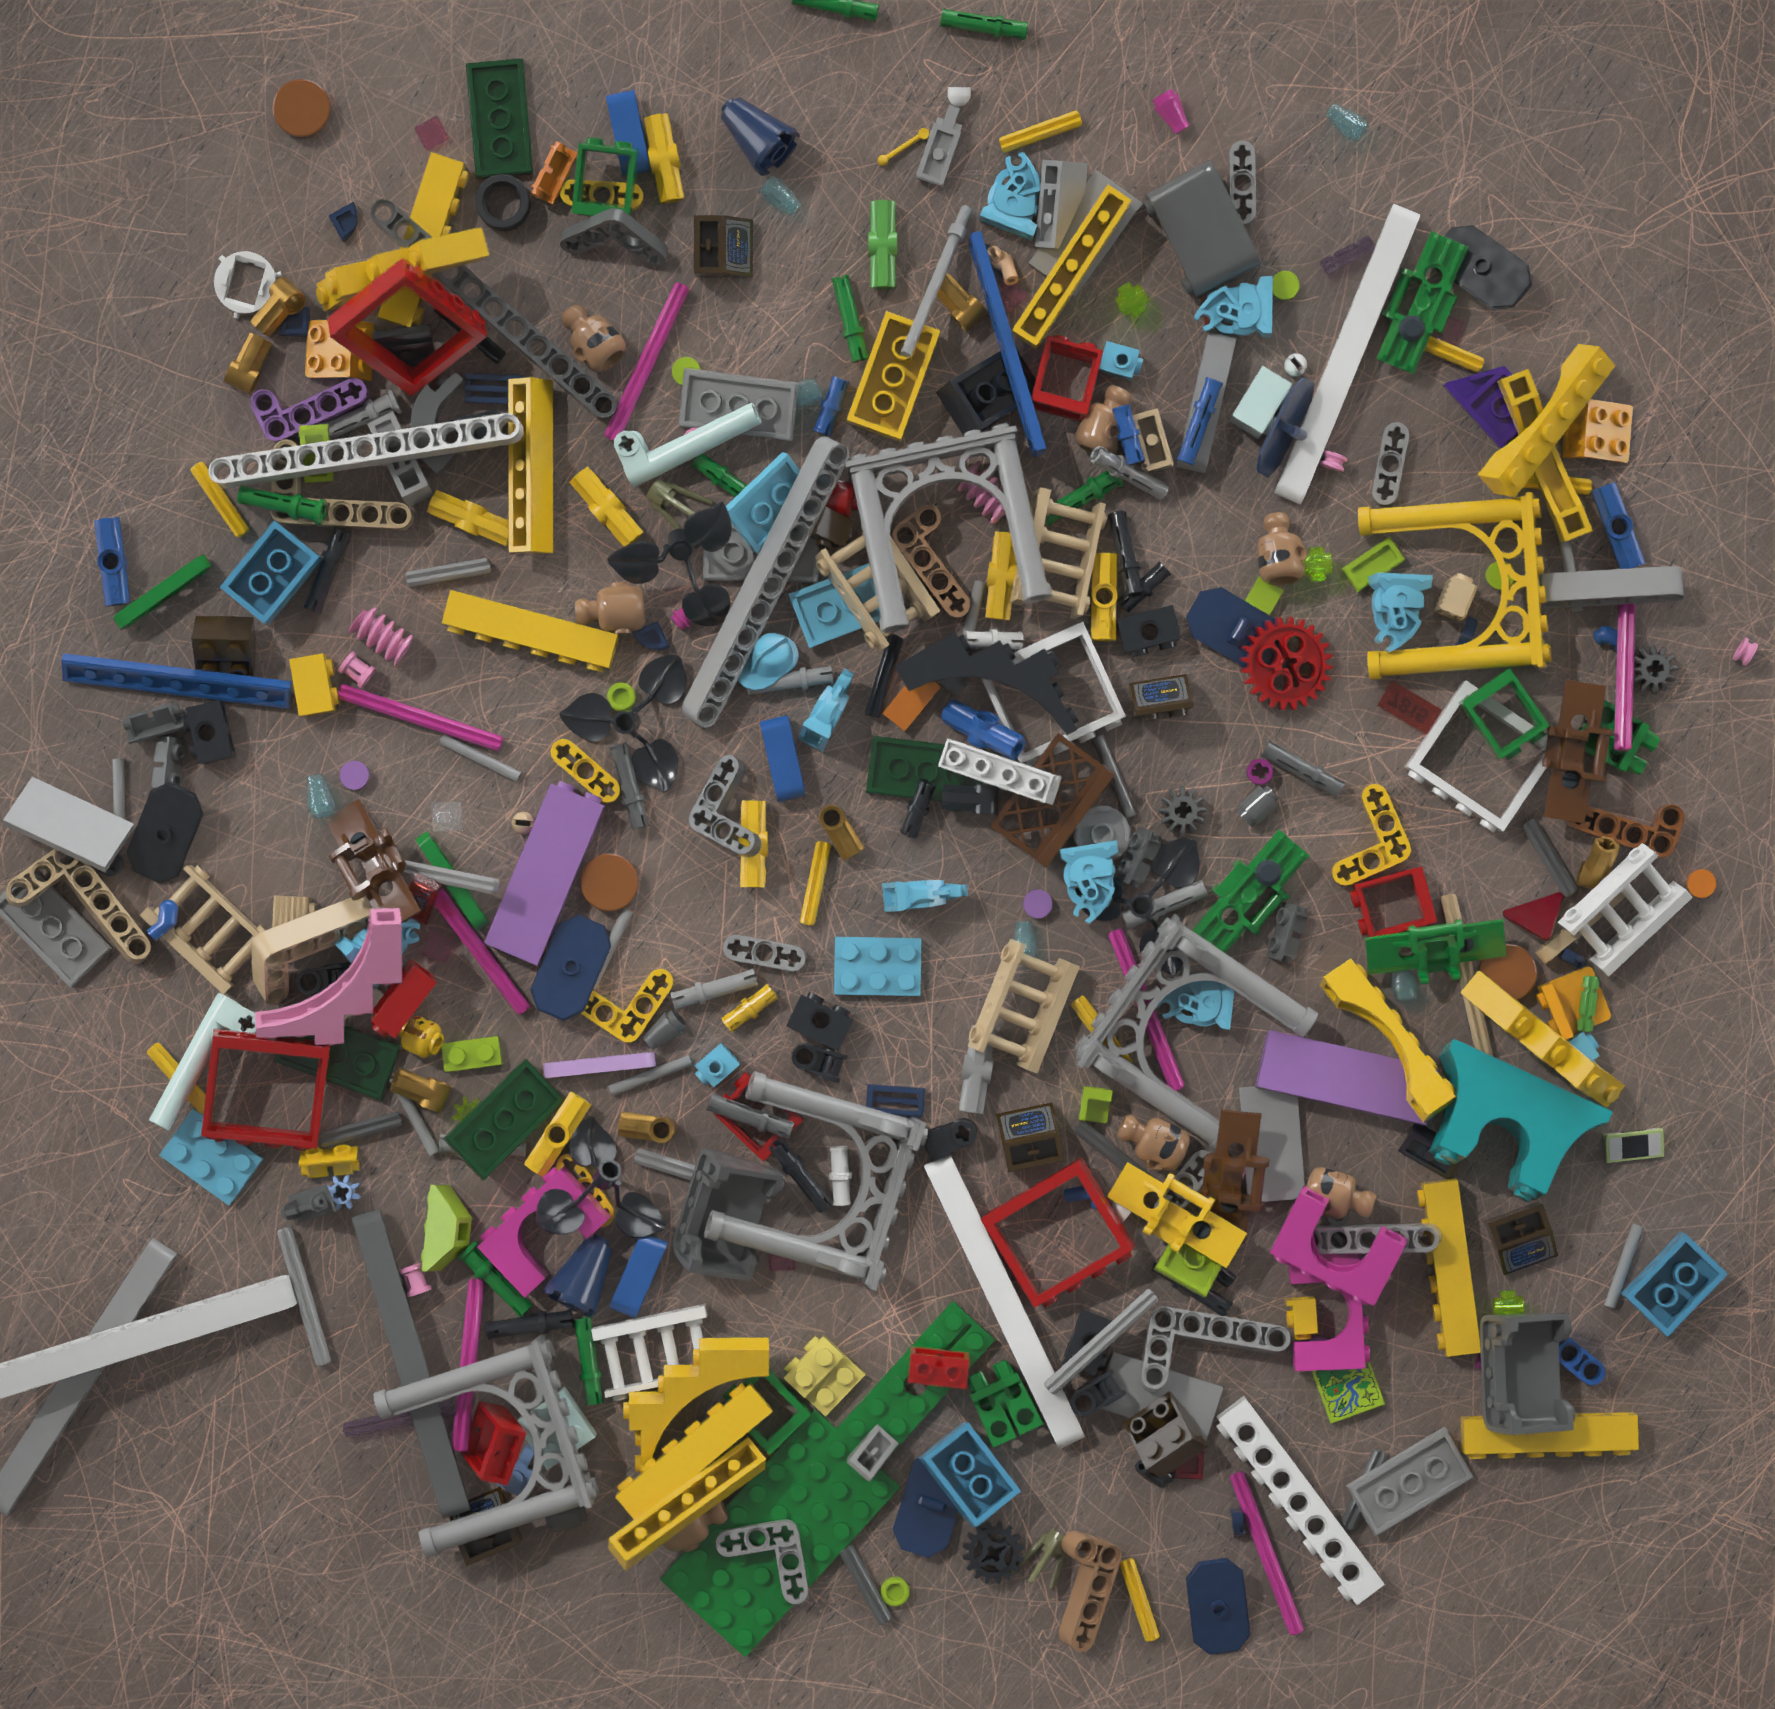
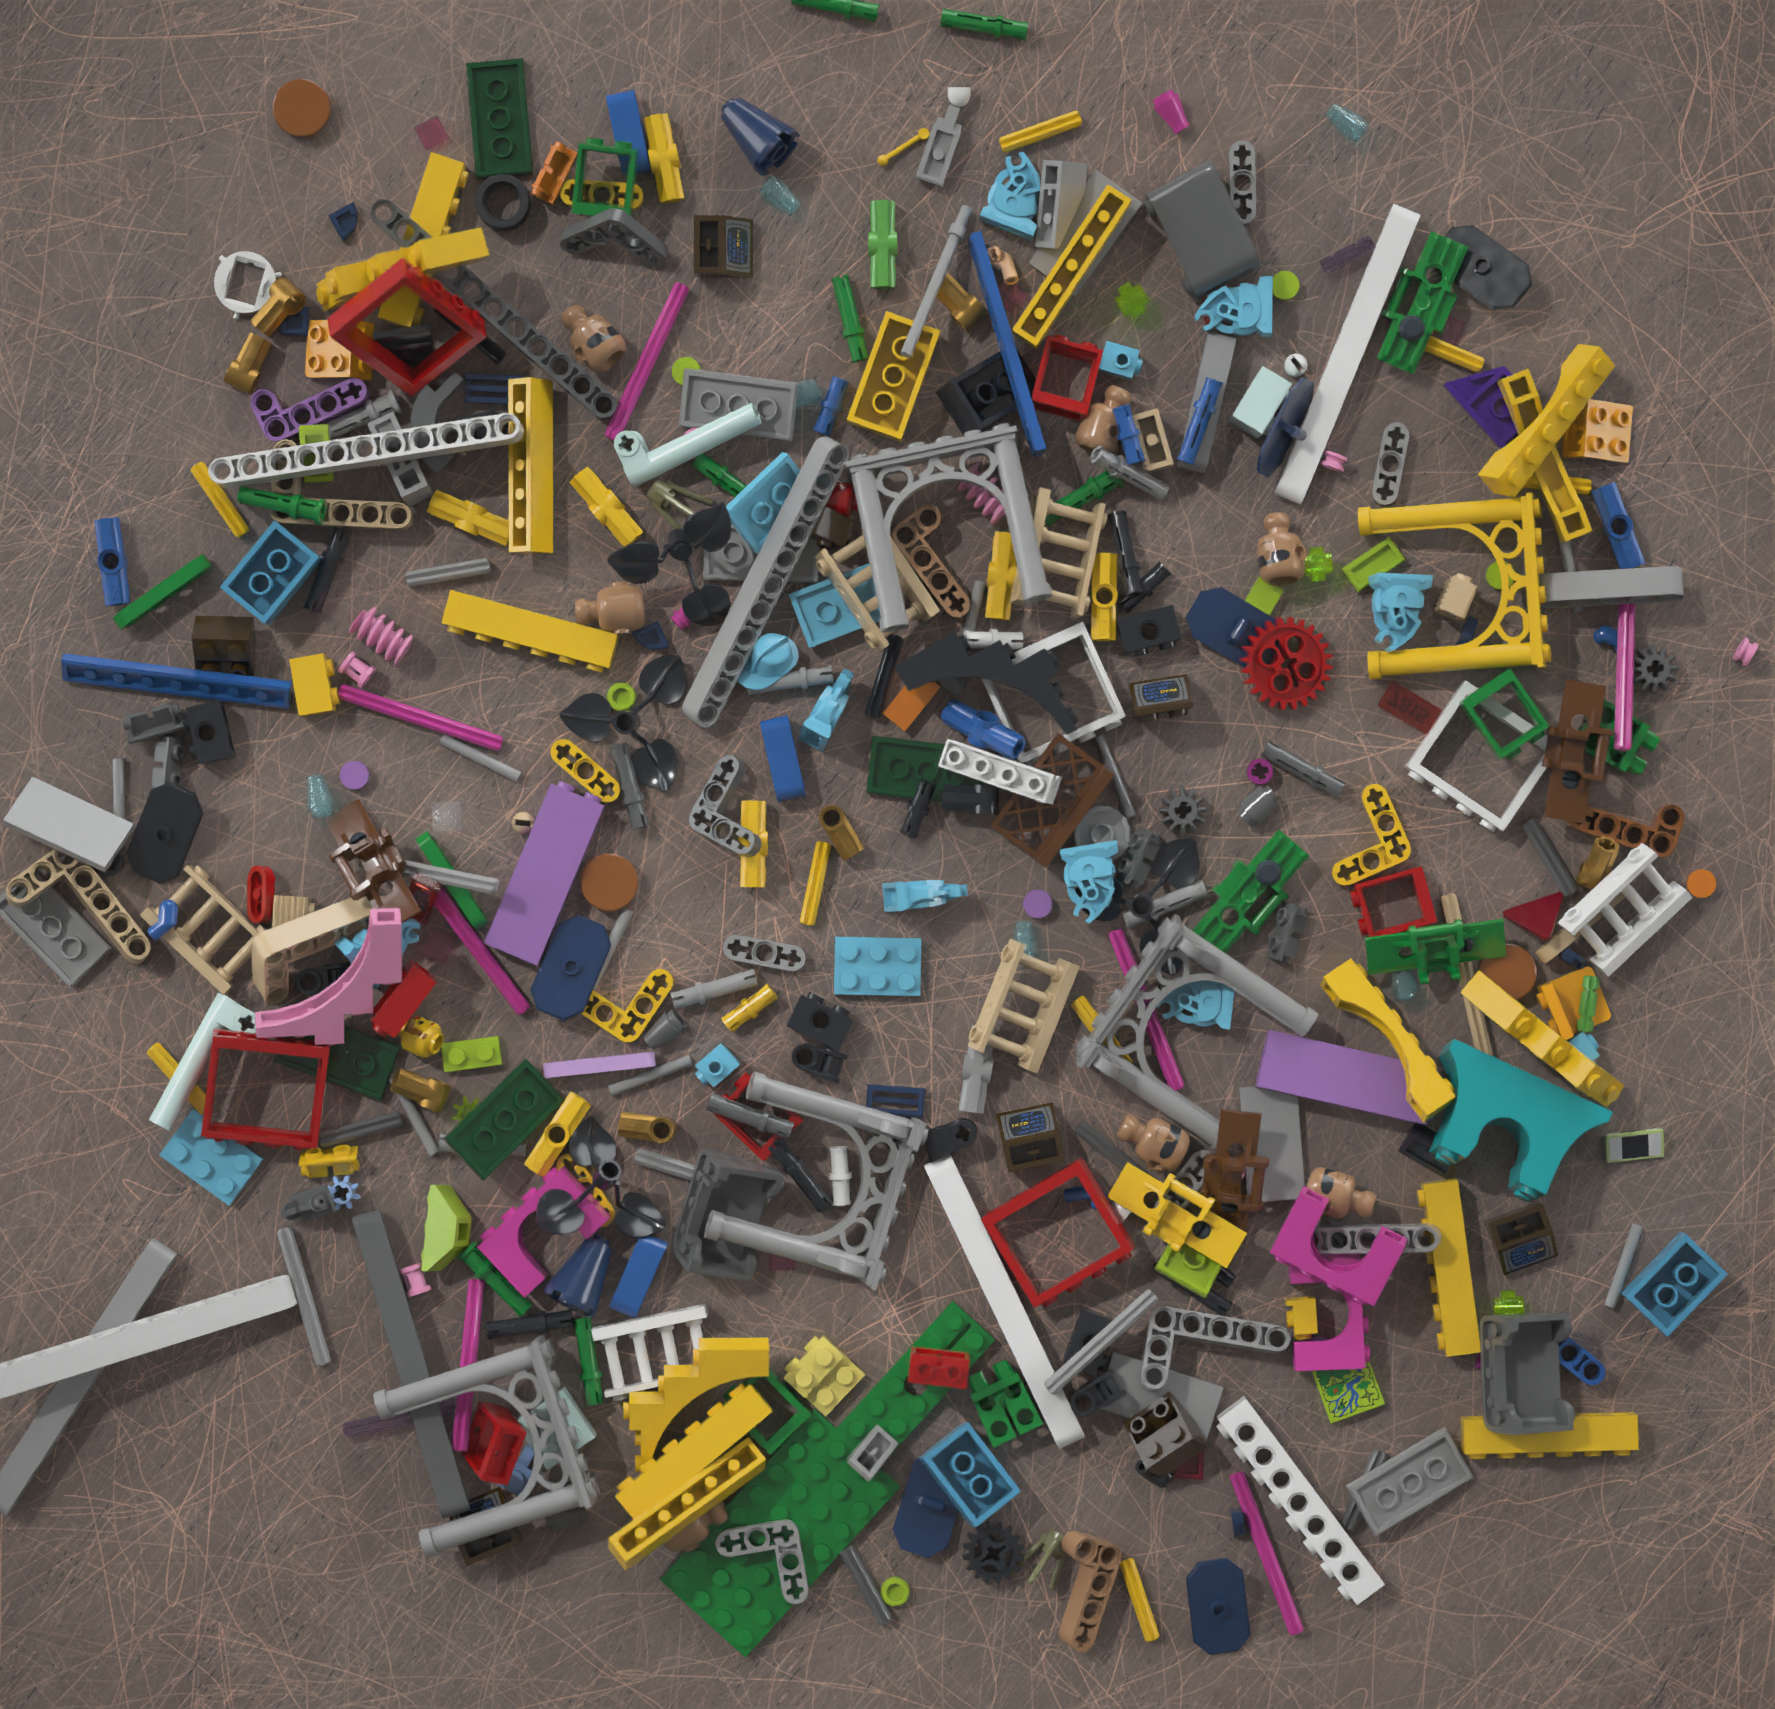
(260, 894): none -> red plate
(1095, 1104): lime panel -> none

